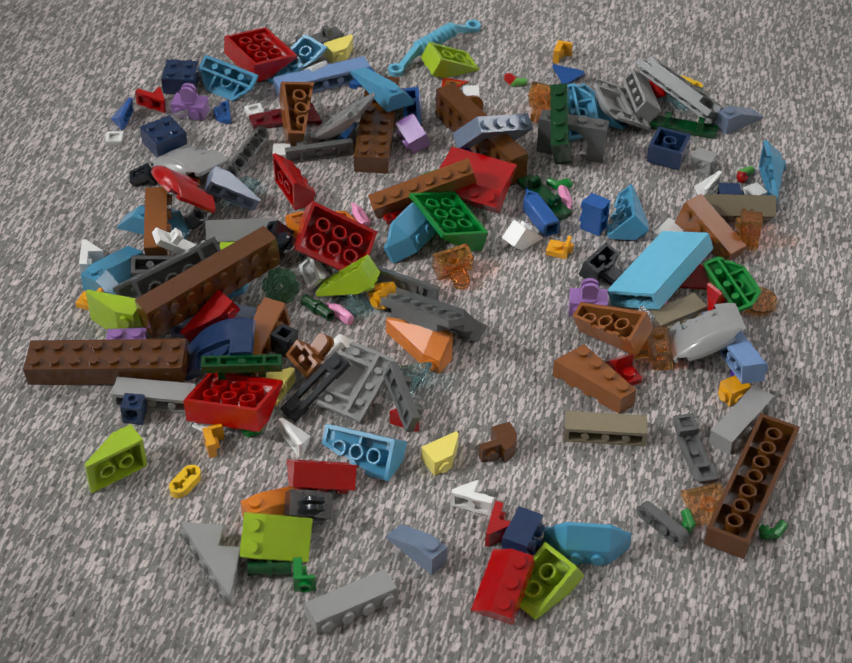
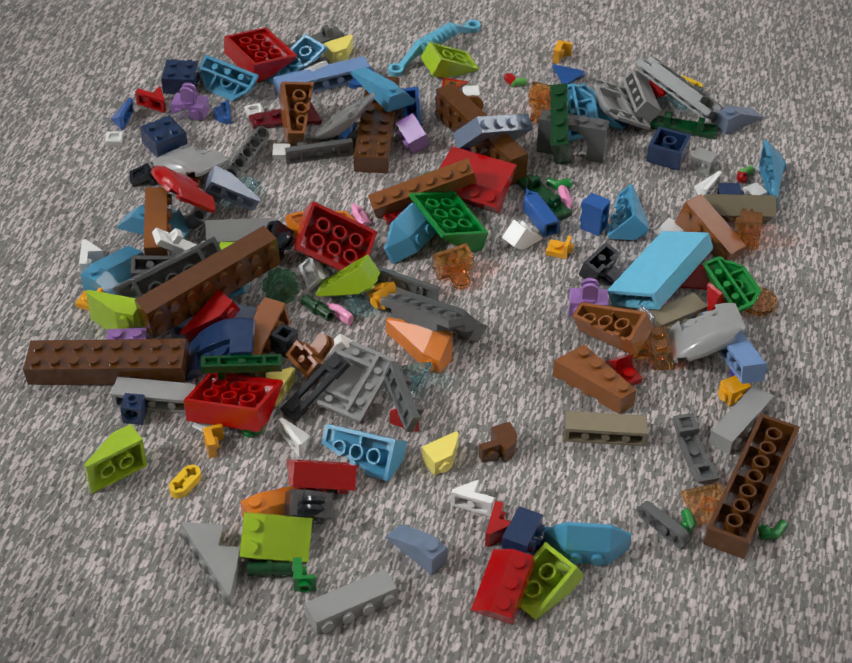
(292, 182): red slope -> none

